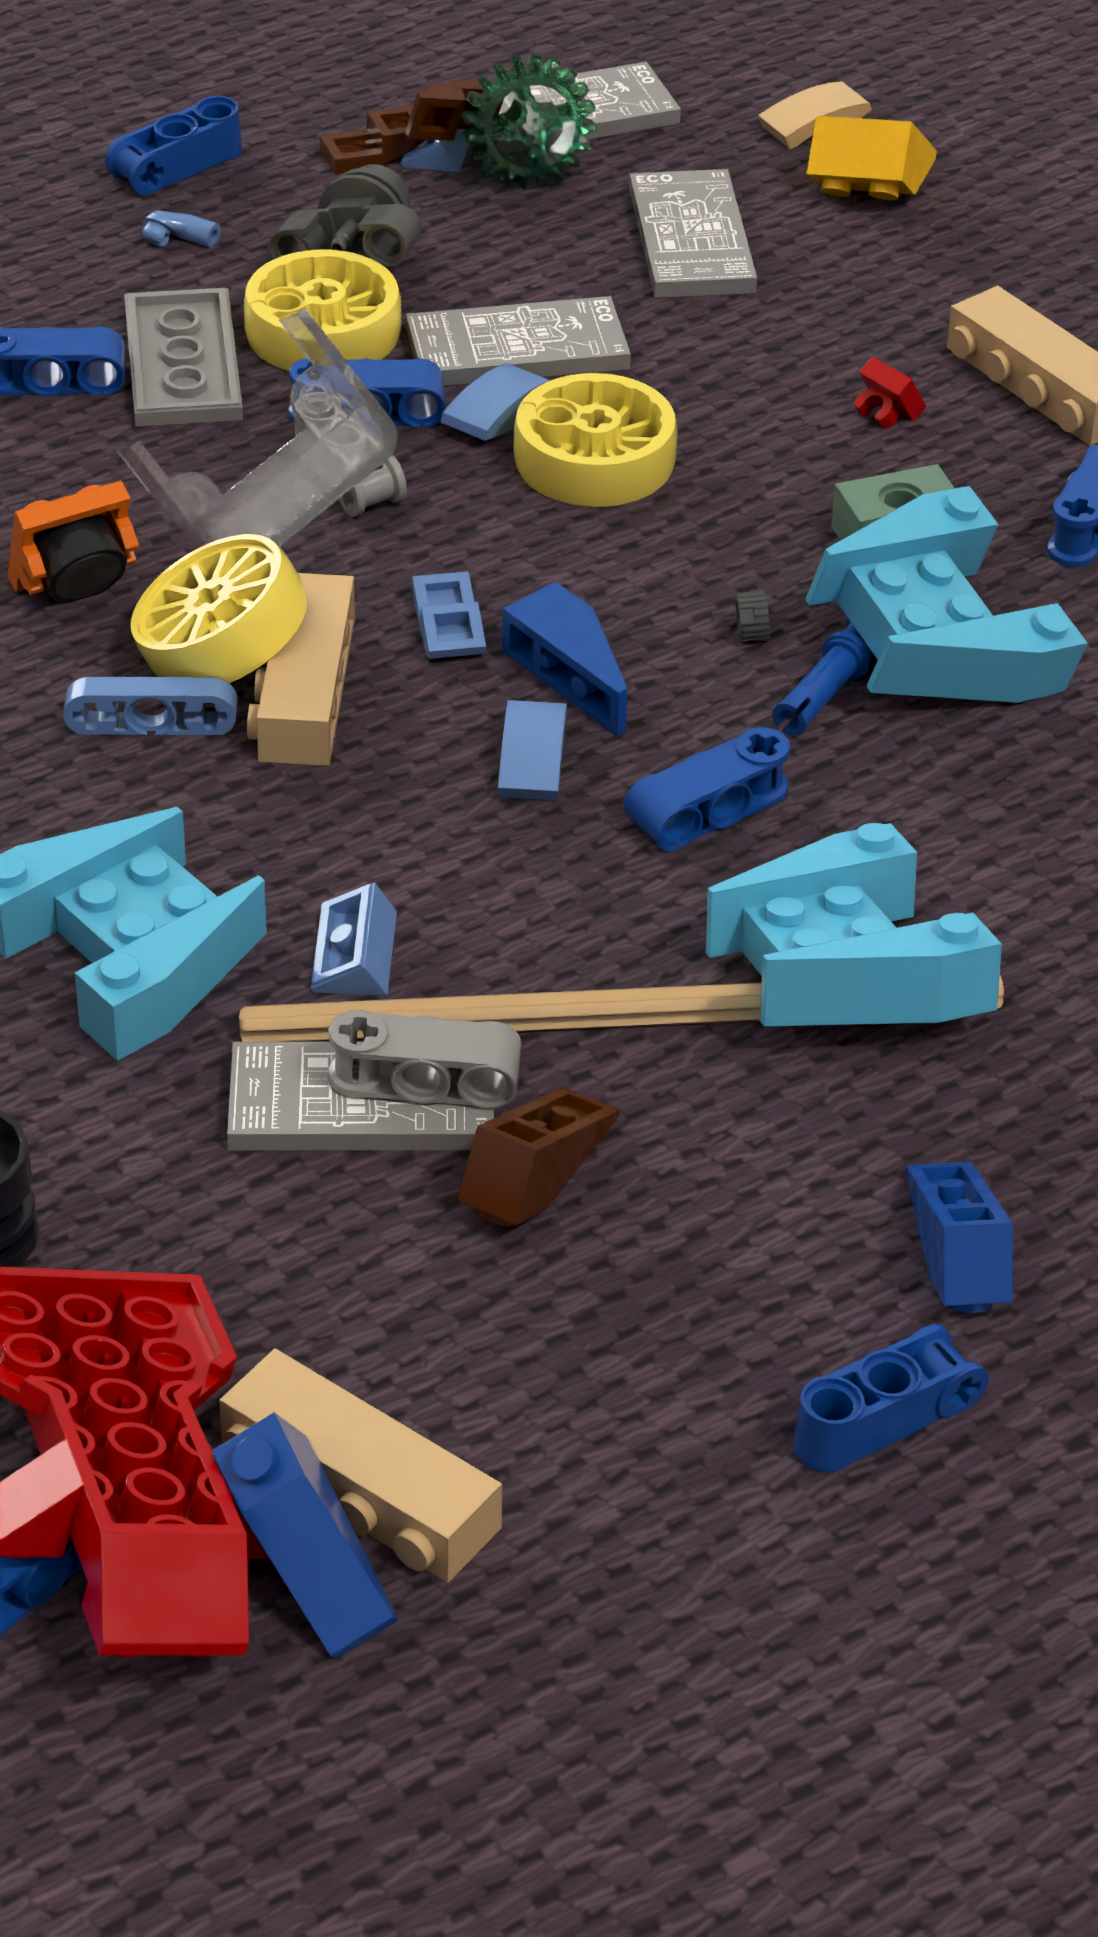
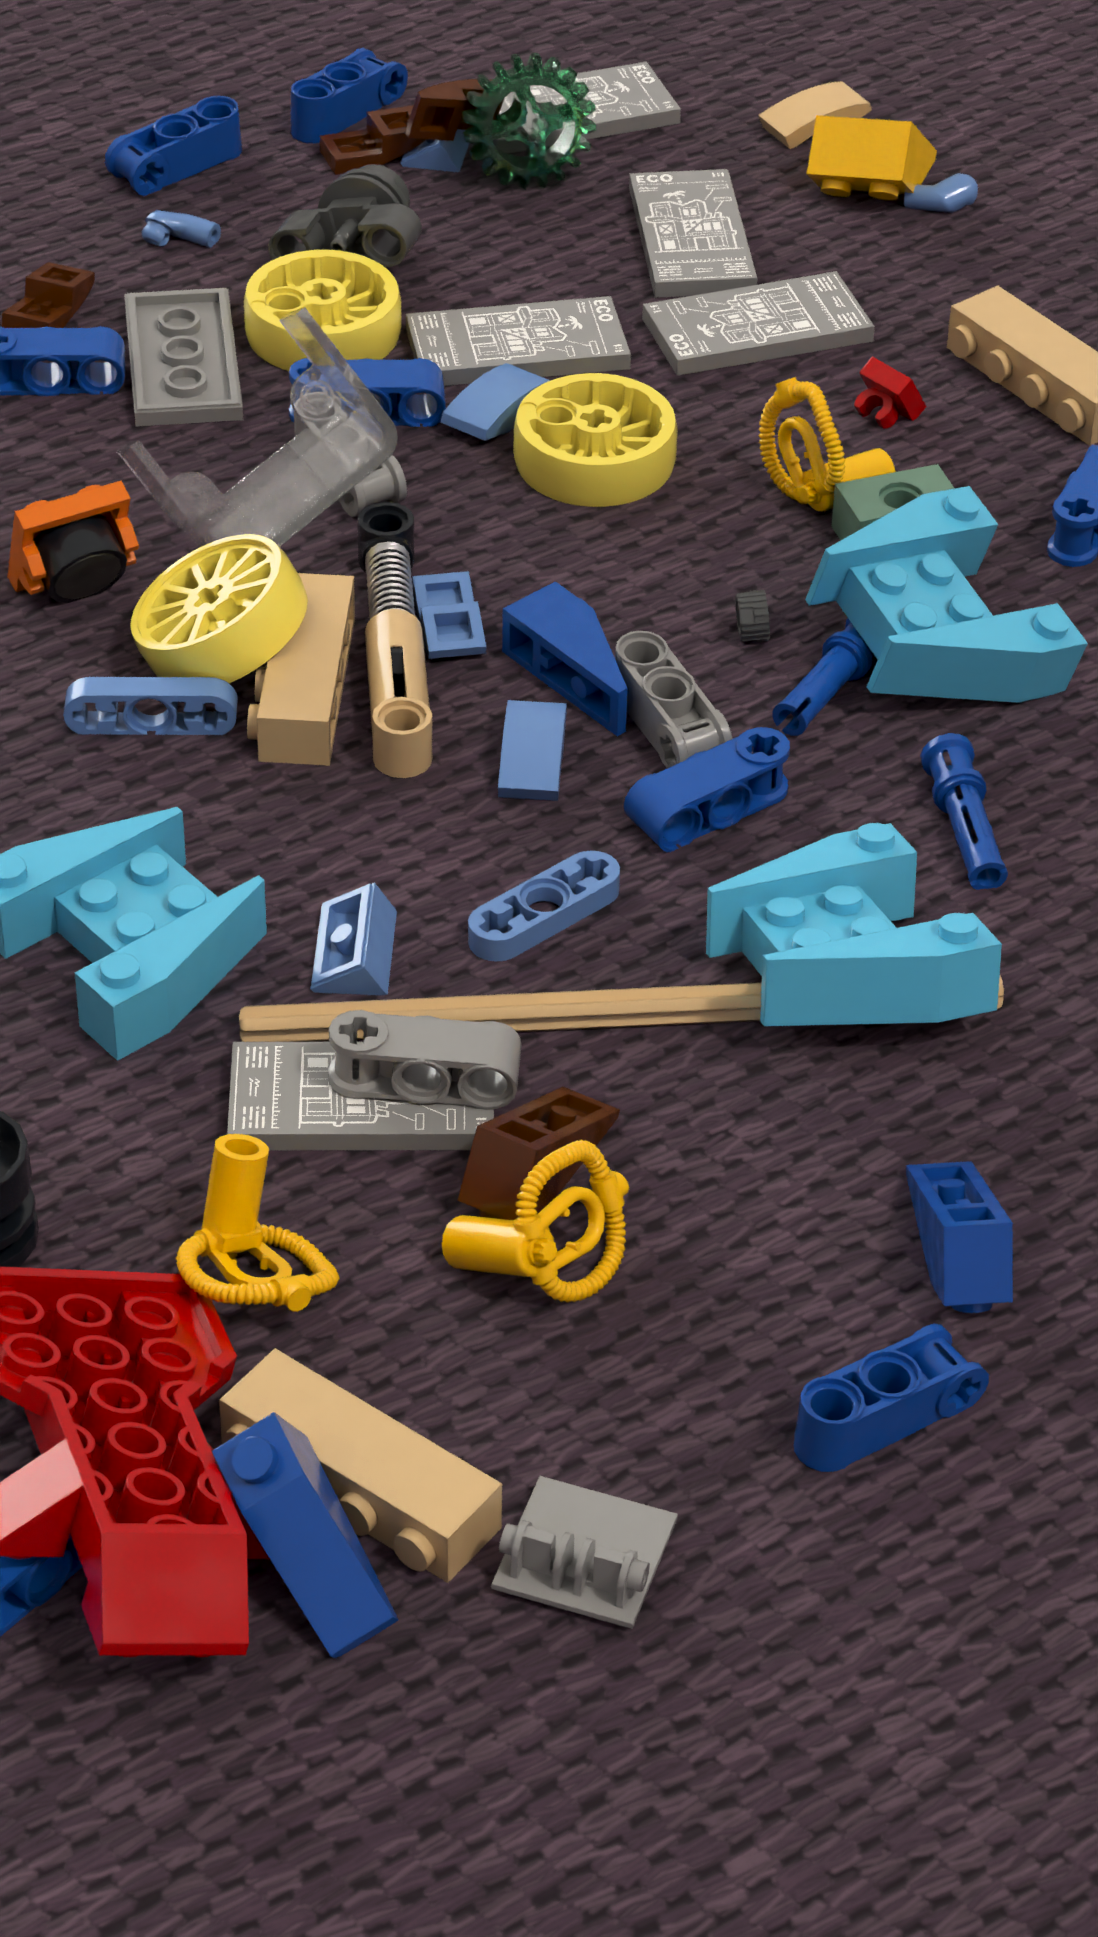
(50, 297): none -> reddish brown slope
(233, 1227): none -> yellow piece
(344, 94): none -> blue piece
(394, 643): none -> piece
(526, 1243): none -> yellow piece
(552, 885): none -> medium blue beam
(584, 1551): none -> light grey hinge
(667, 700): none -> light grey piece
(757, 323): none -> light grey tile
(817, 484): none -> yellow piece
(944, 196): none -> medium blue arm
(980, 858): none -> blue pin

